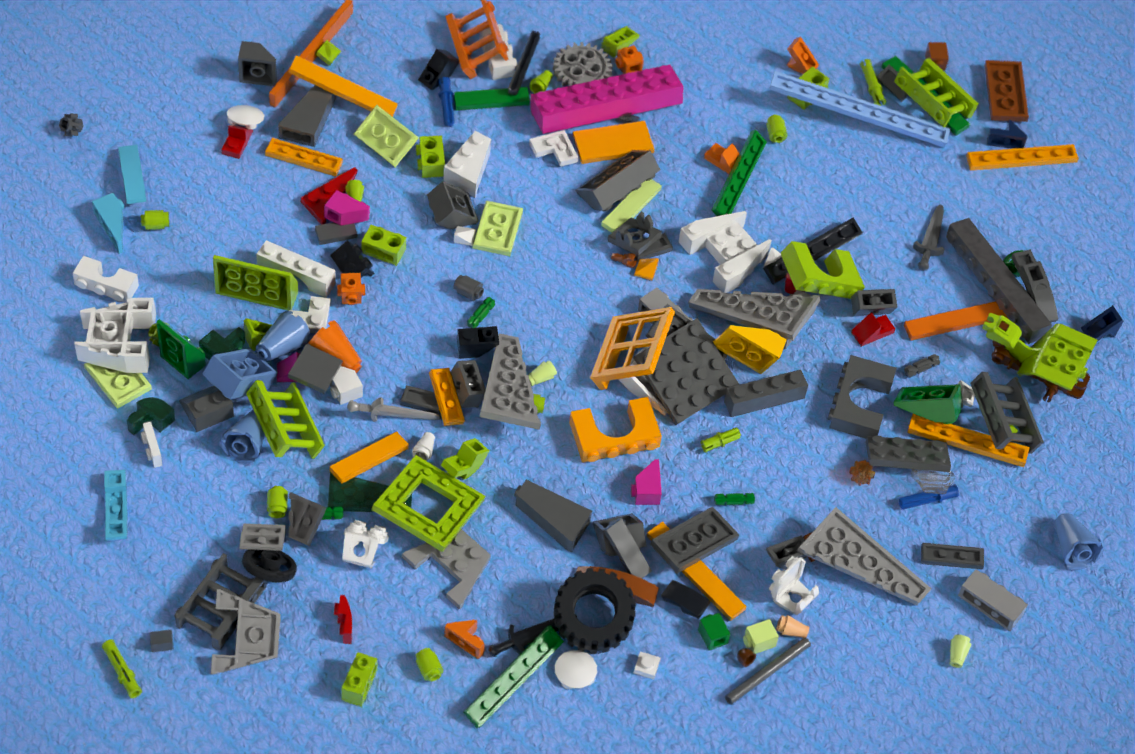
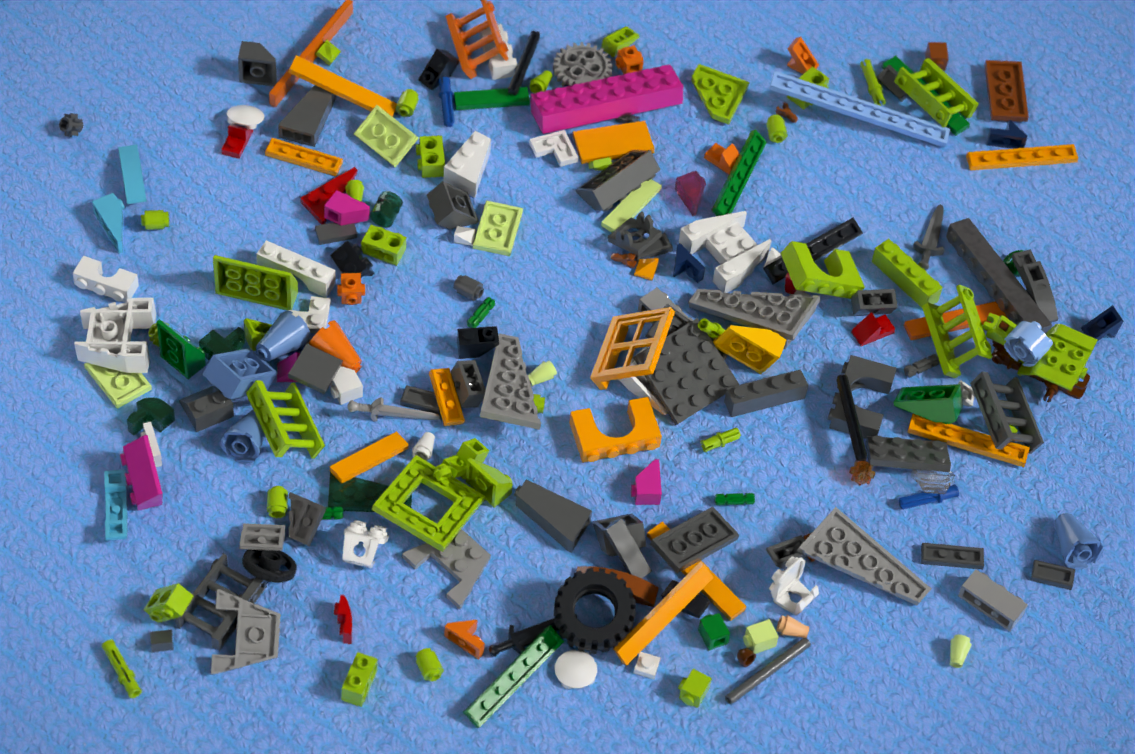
(141, 474): none -> dark pink slope
(168, 603): none -> lime brick
(386, 209): none -> clear green wheel
(407, 103): none -> lime brick
(442, 472): none -> lime plate
(488, 481): none -> lime slope
(600, 164): none -> lime tile
(663, 613): none -> light orange tile
(687, 262): none -> dark blue slope
(691, 190): none -> clear pink slope
(694, 688): none -> lime brick
(712, 329): none -> lime pin
(719, 92): none -> lime plate
(786, 112): none -> dark orange piece
(851, 418): none -> black axle
(906, 273): none -> lime brick
(939, 331): none -> lime fence
(1027, 343): none -> light blue brick
(1052, 574): none -> dark grey tile

